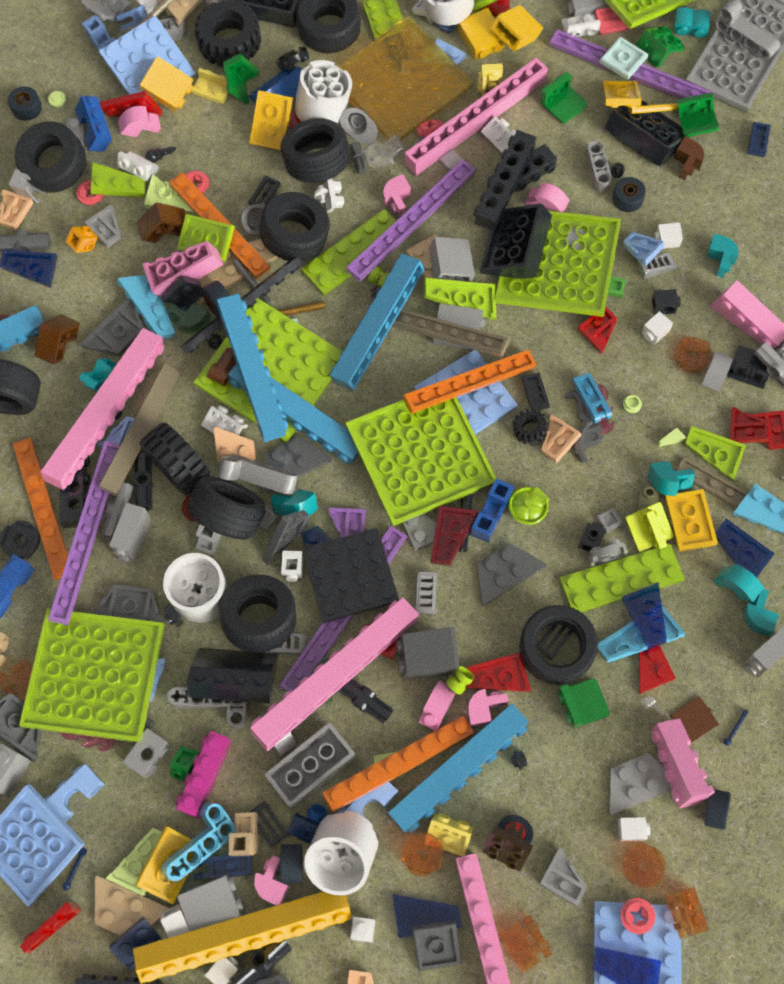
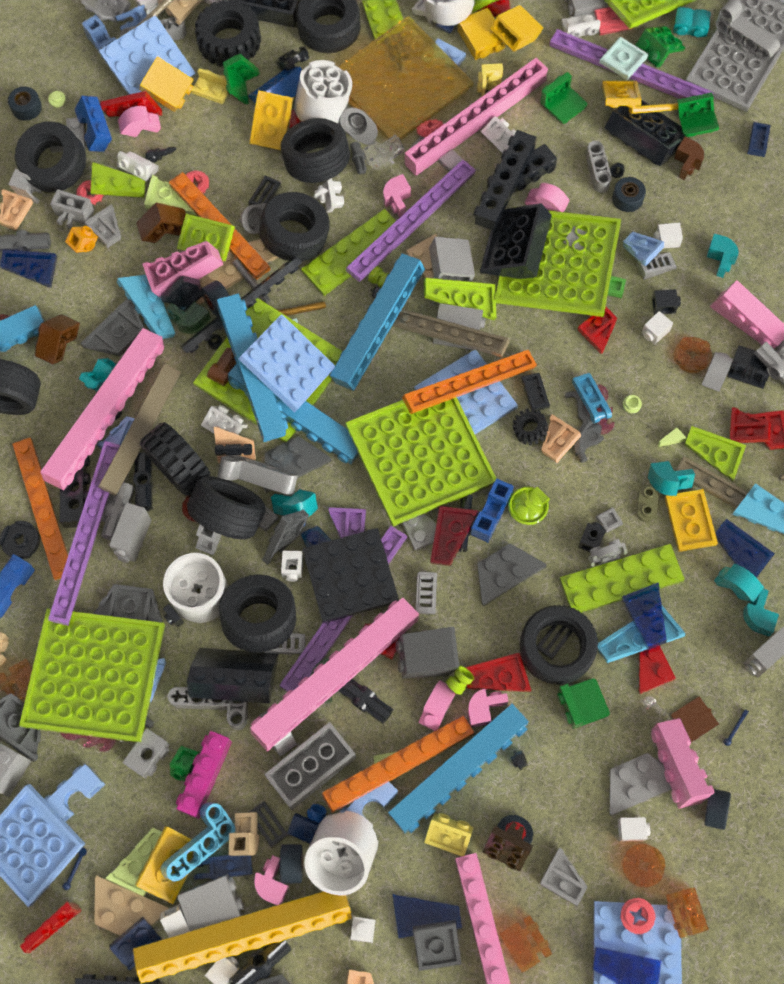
(71, 207): none -> light grey brick
(233, 449): none -> black axle
(287, 363): none -> light blue plate
(412, 860): clear orange plate -> none
(649, 527): neon yellow bracket -> none

